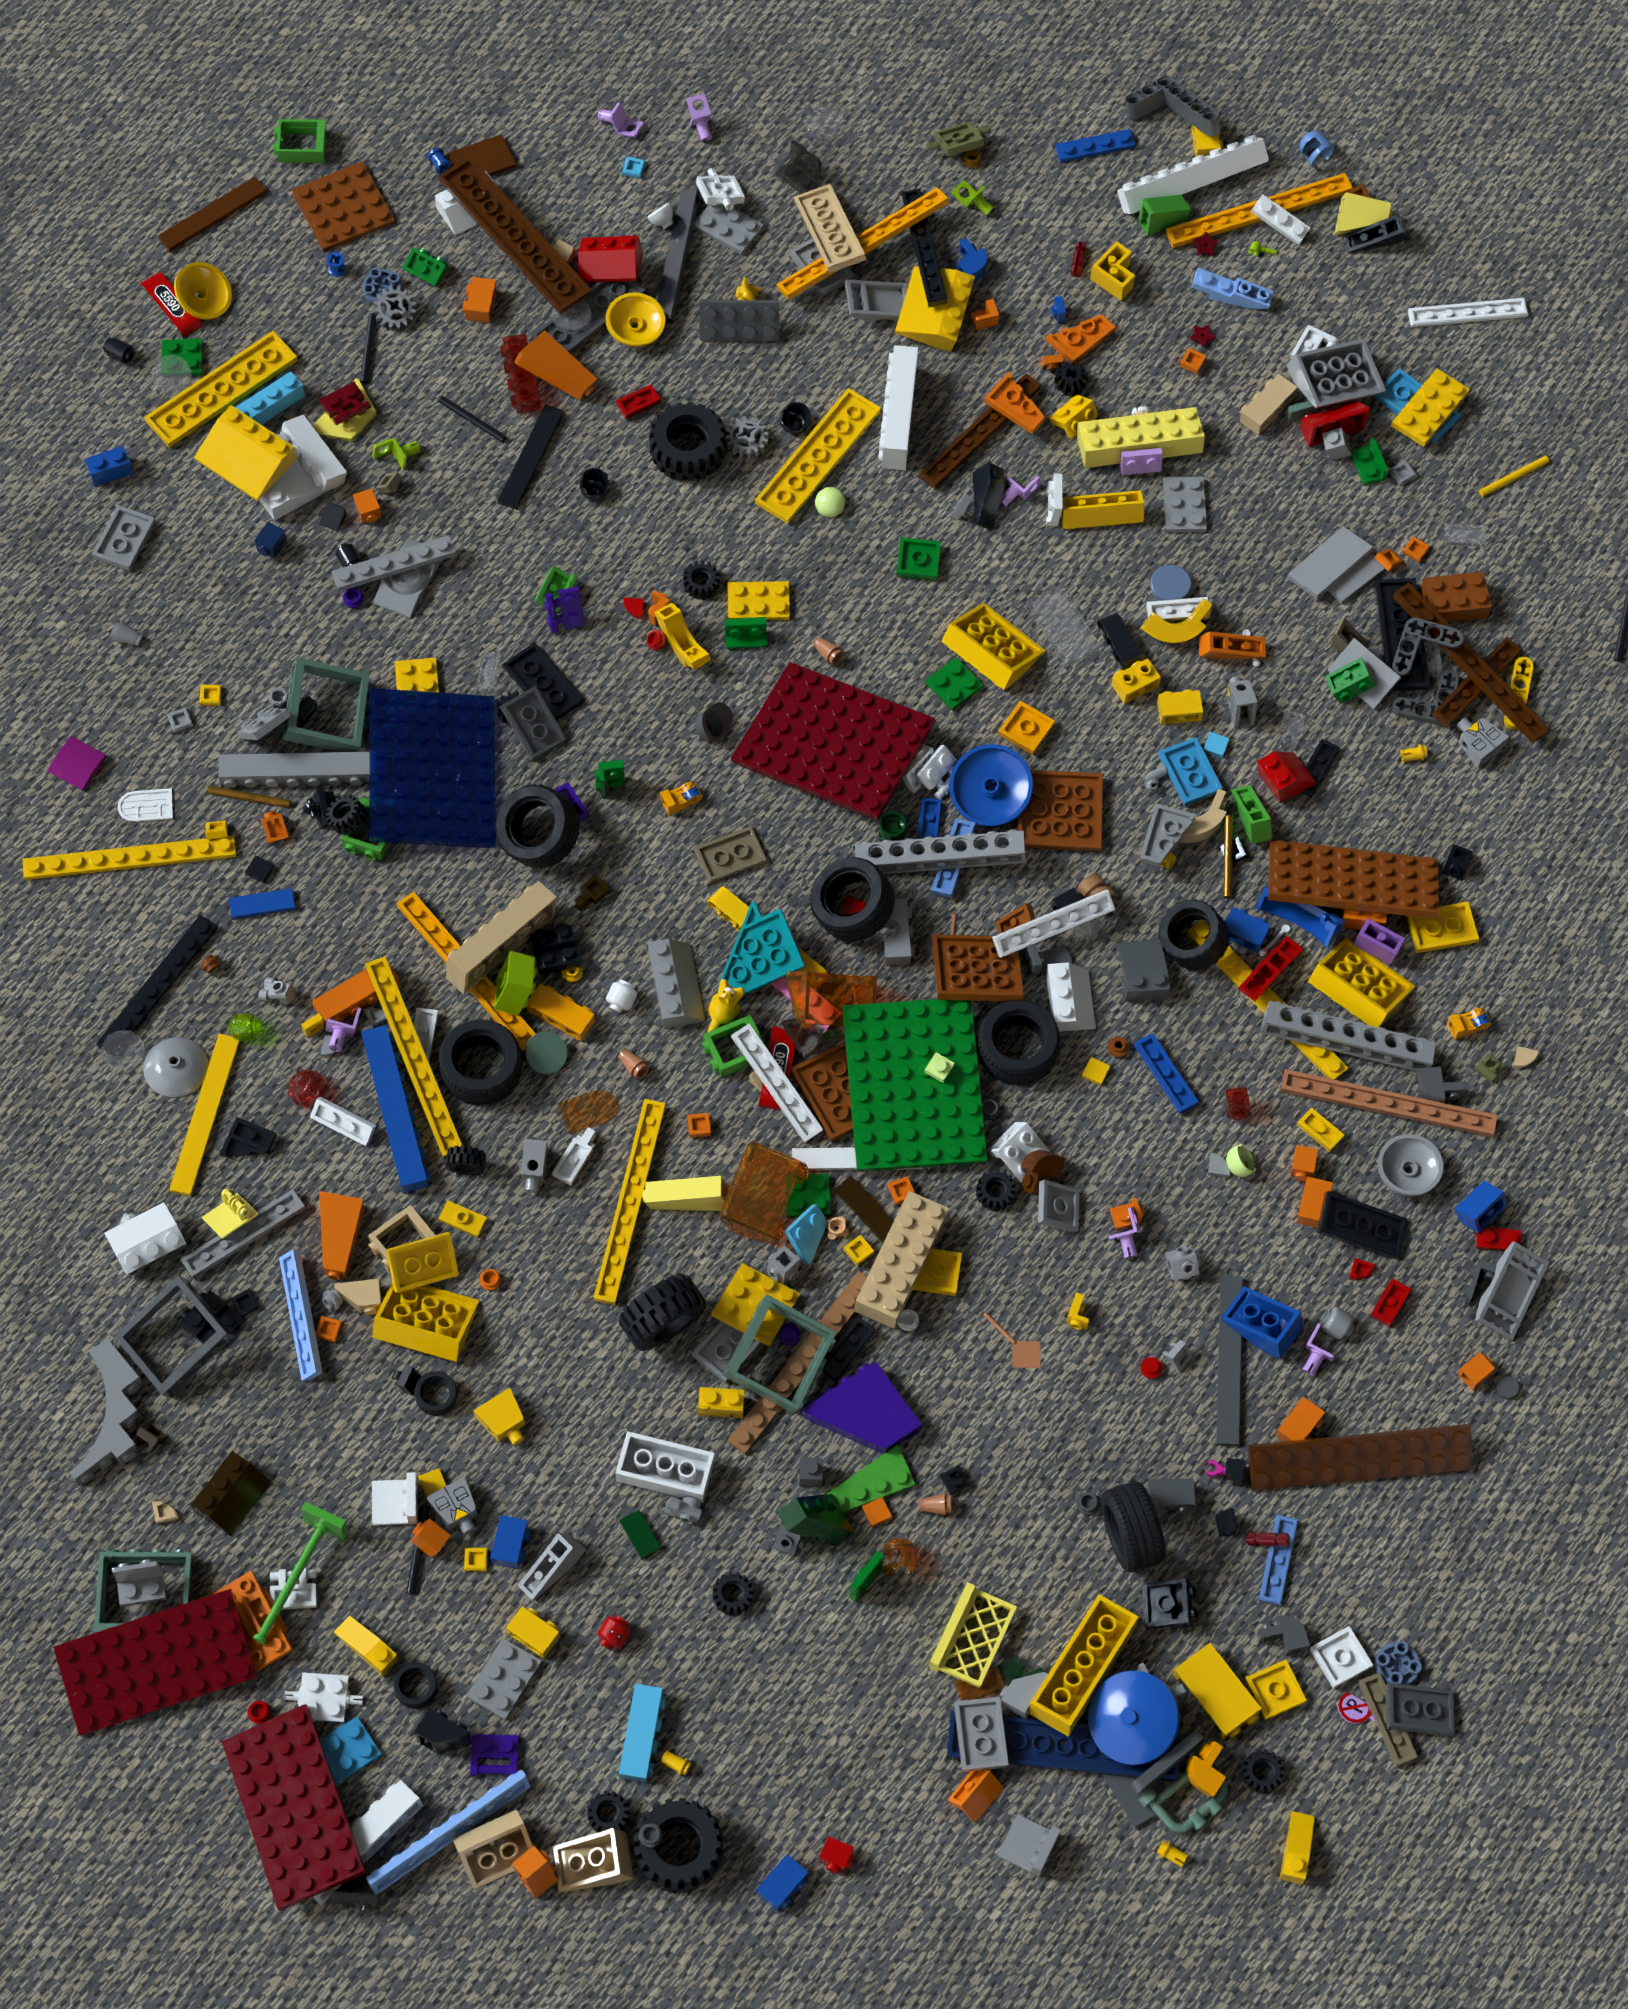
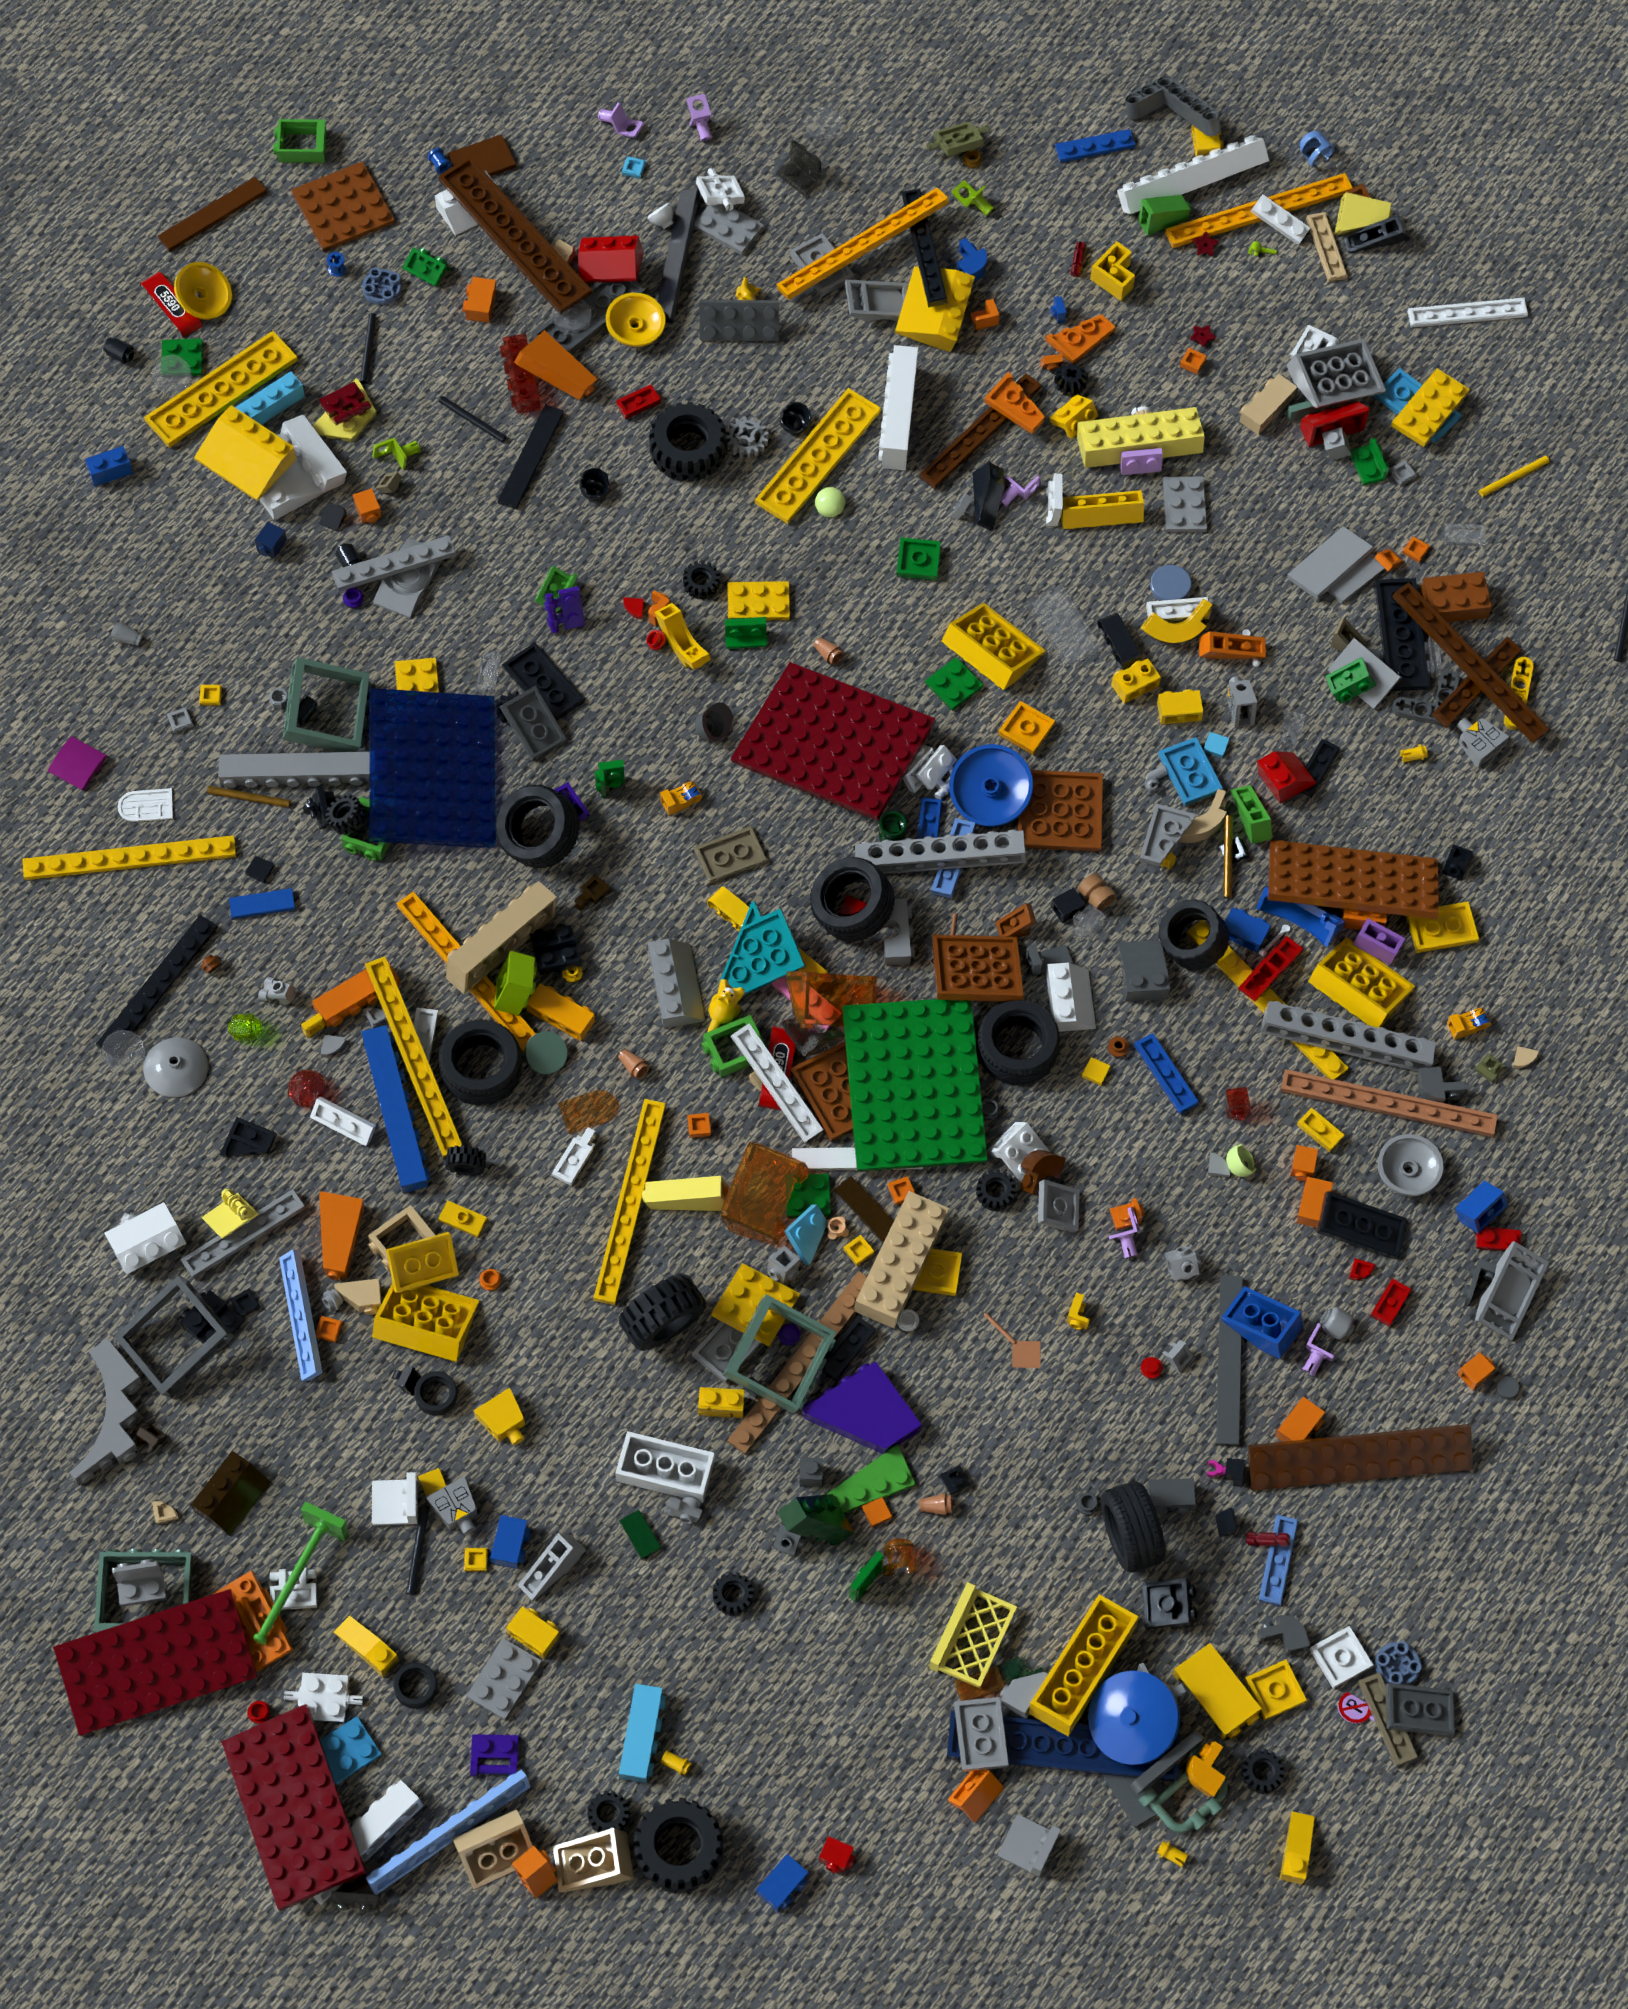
(123, 538): light grey plate -> none
(204, 1115): yellow tile -> none
(216, 830): yellow tile -> none
(264, 723): light grey plate -> none
(274, 826): orange bracket -> none
(341, 1030): lavender bracket -> none
(388, 302): light grey gear -> none
(429, 1537): orange brick -> none
(440, 1733): black slope -> none
(537, 1151): light grey torso -> none
(614, 1632): red head -> none
(621, 996): white head -> none
(650, 1835): dark grey plate -> none
(829, 228): tan plate -> none
(939, 1067): yellowish green plate -> none
(1053, 923): white tile -> none
(1233, 292): light blue slope -> none
(1326, 247): none -> tan tile
(1416, 638): dark grey beam -> none

